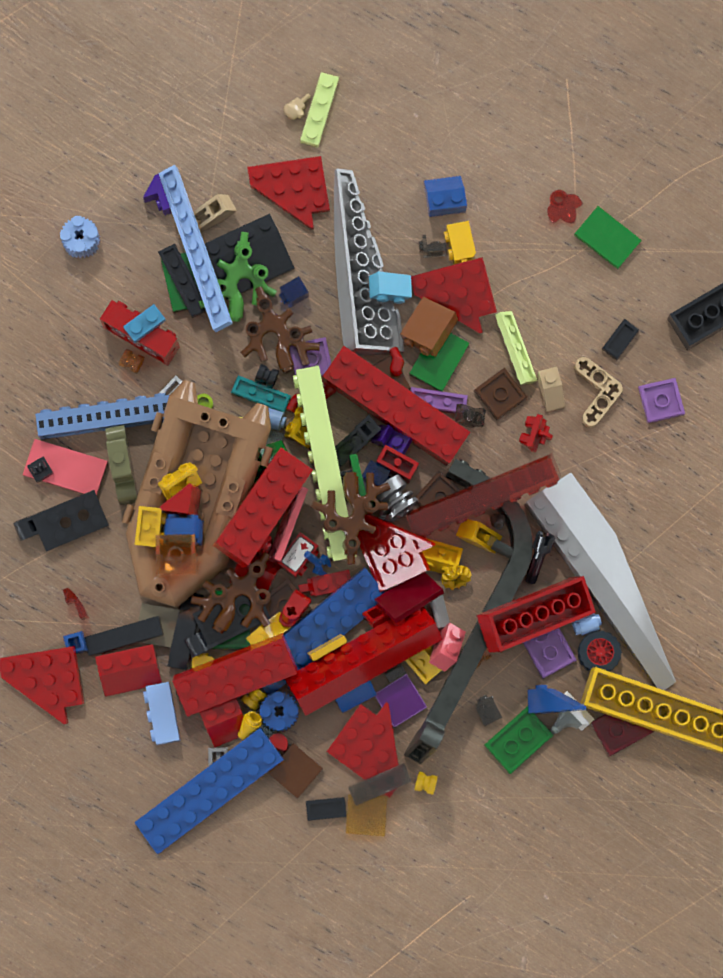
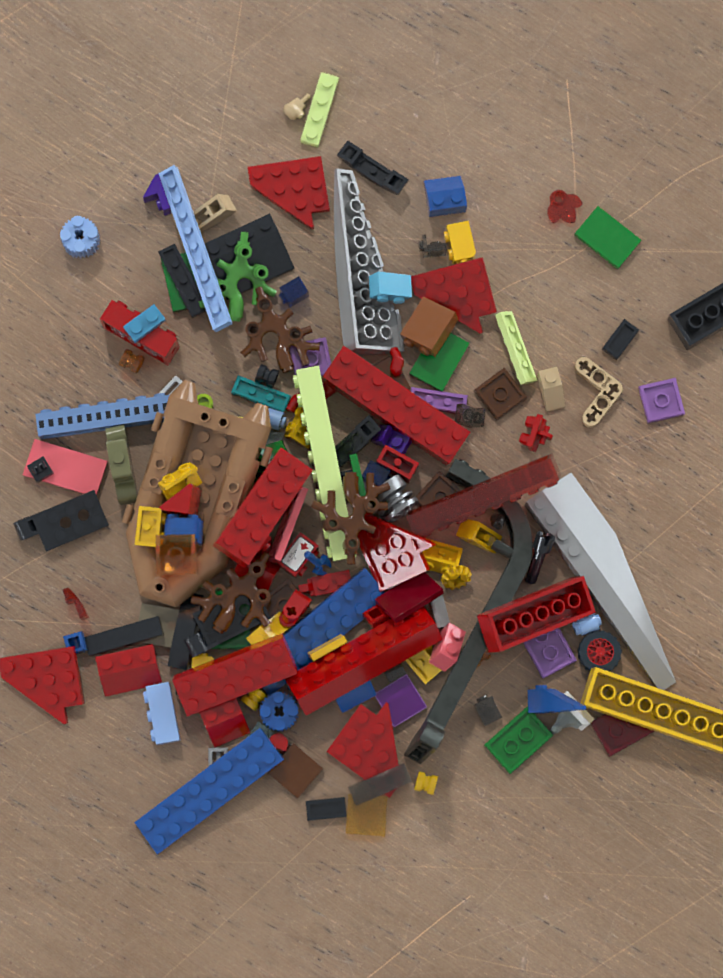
(249, 725): yellow cone -> none
(371, 169): none -> black slope

